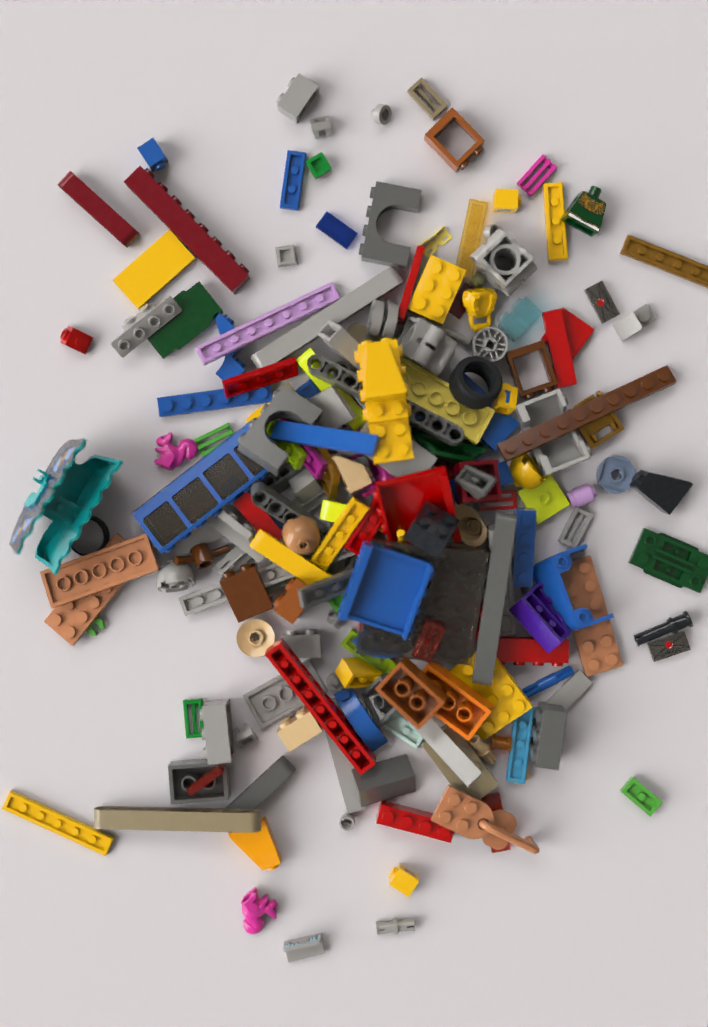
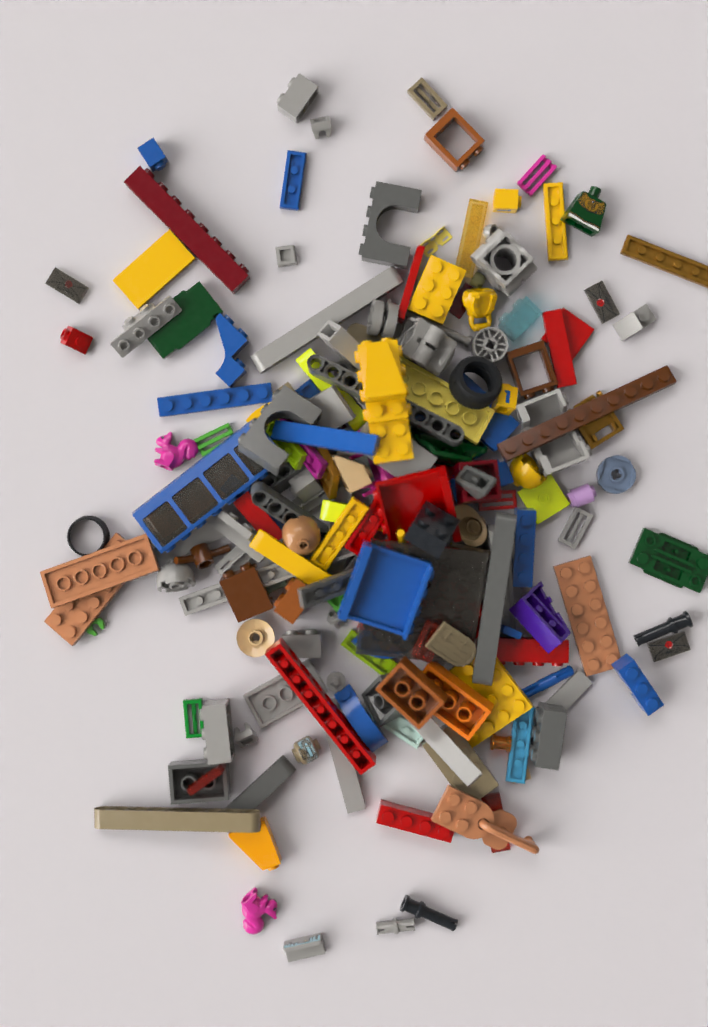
(58, 822): yellow tile -> none
(65, 497): teal animal -> none
(67, 285): none -> clear smoke tile
(98, 209): dark red beam -> none
(260, 377): red tile -> none
(267, 323): lavender tile -> none
(298, 729): tan brick -> none
(306, 750): none -> head
(318, 165): green plate -> none
(336, 230): clear blue tile -> none
(346, 824): light grey hinge -> none
(356, 673): yellow slope -> none
(382, 114): light grey tile -> none
(385, 780): dark grey slope -> none
(403, 879): yellow brick -> none
(420, 910): none -> black pin
(452, 645): none -> dark tan window
(483, 749): tan axle -> none
(510, 632): none -> blue tile
(549, 574): blue windscreen -> none
(638, 684): none -> blue arch
(641, 796): bright green plate -> none
(660, 490): black slope -> none

